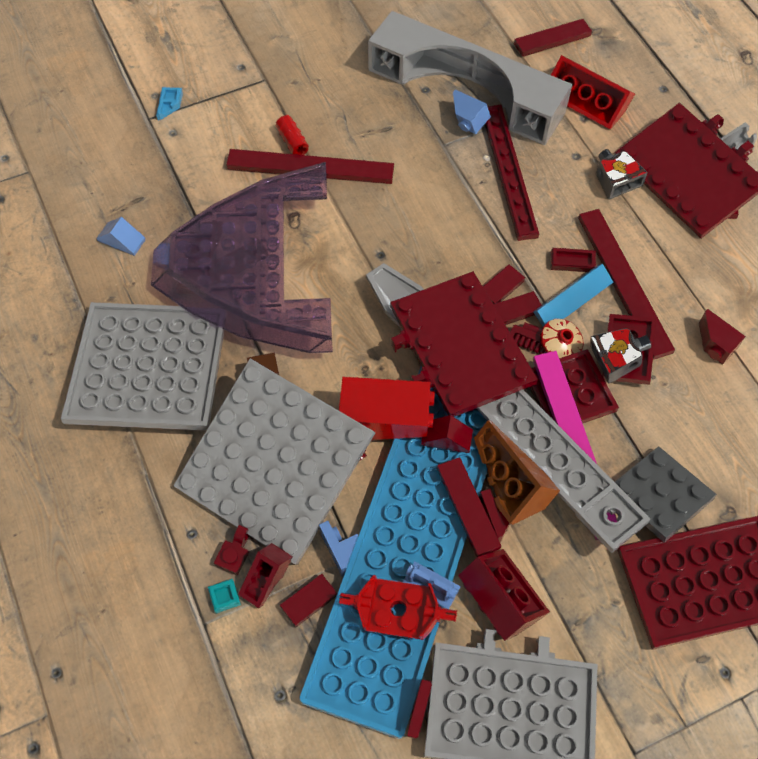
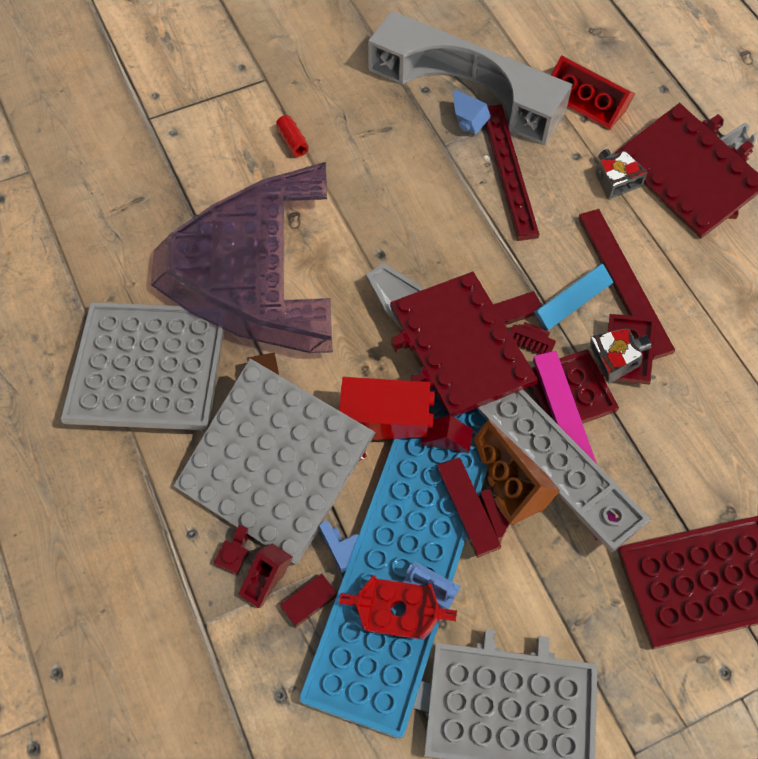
(121, 236): medium blue slope -> none
(169, 101): dark azure tile -> none
(224, 596): teal tile -> none
(335, 167): dark red tile -> none
(419, 709): dark red tile -> none
(503, 284): dark red tile -> none
(503, 593): dark red slope -> none
(552, 37): dark red tile -> none
(553, 339): tan dish -> none
(573, 259): dark red tile -> none
(665, 492): dark grey plate -> none
(719, 337): dark red slope -> none

